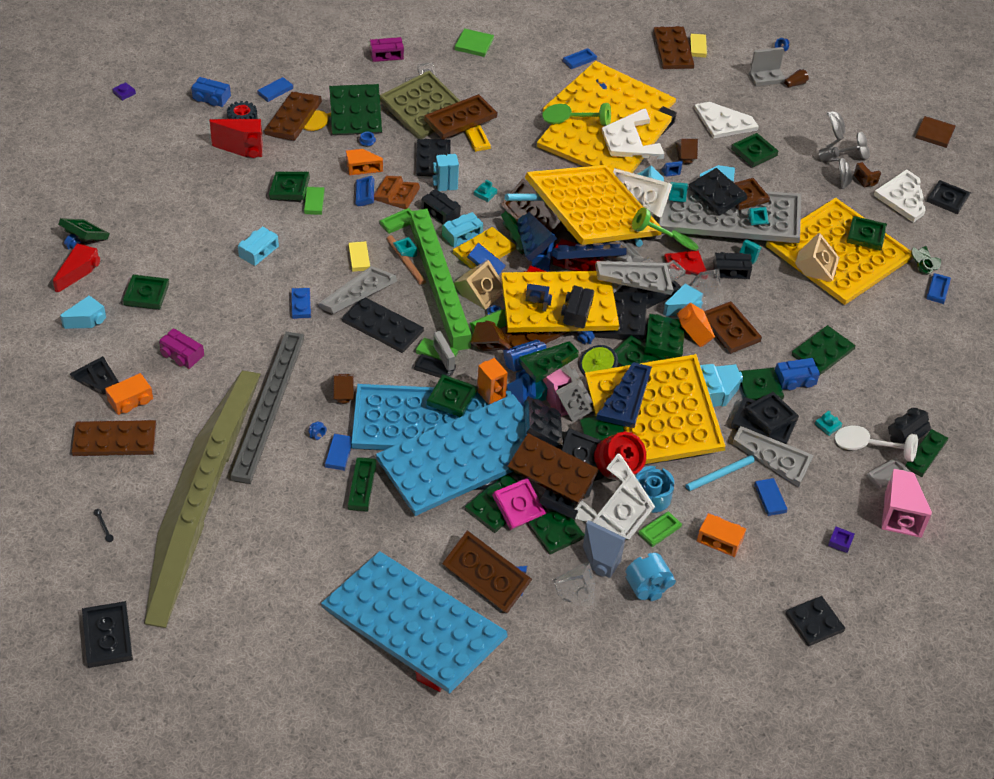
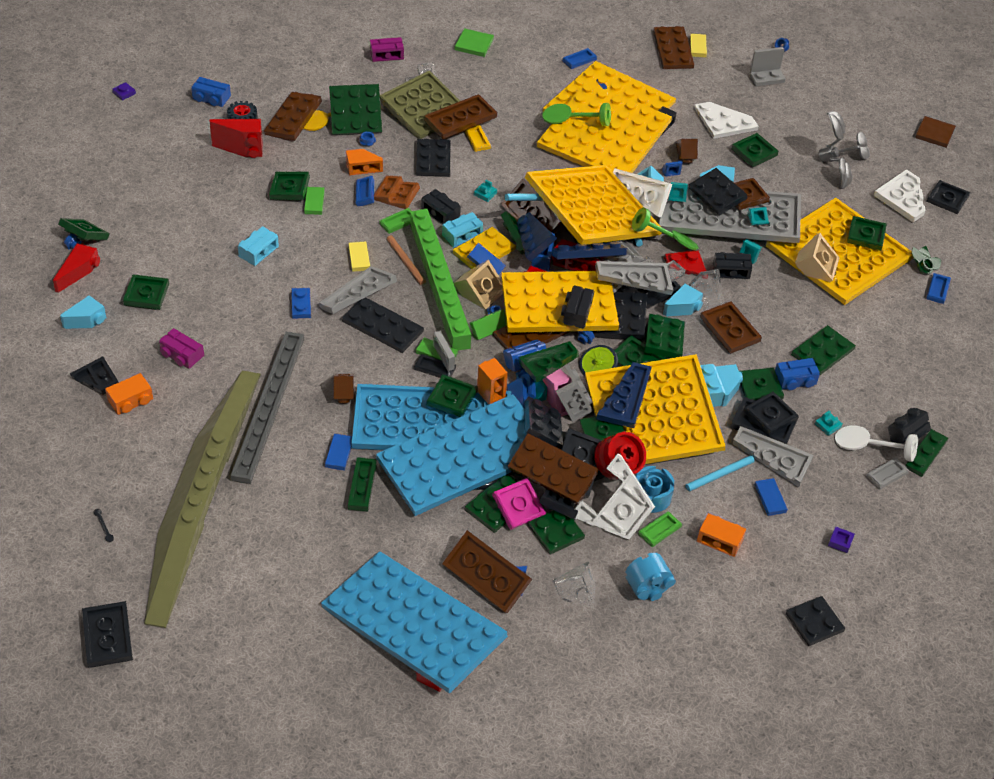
(114, 438): reddish brown plate -> none
(275, 89): blue tile -> none
(315, 428): blue plate -> none
(406, 247): teal slope -> none
(446, 172): medium azure brick -> none
(489, 337): reddish brown slope -> none
(538, 294): dark blue bracket -> none
(602, 549): sand blue slope -> none
(624, 140): white wing -> none
(696, 324): orange slope -> none
(798, 78): reddish brown cone -> none
(865, 176): reddish brown bracket -> none
(905, 505): bright pink slope -> none

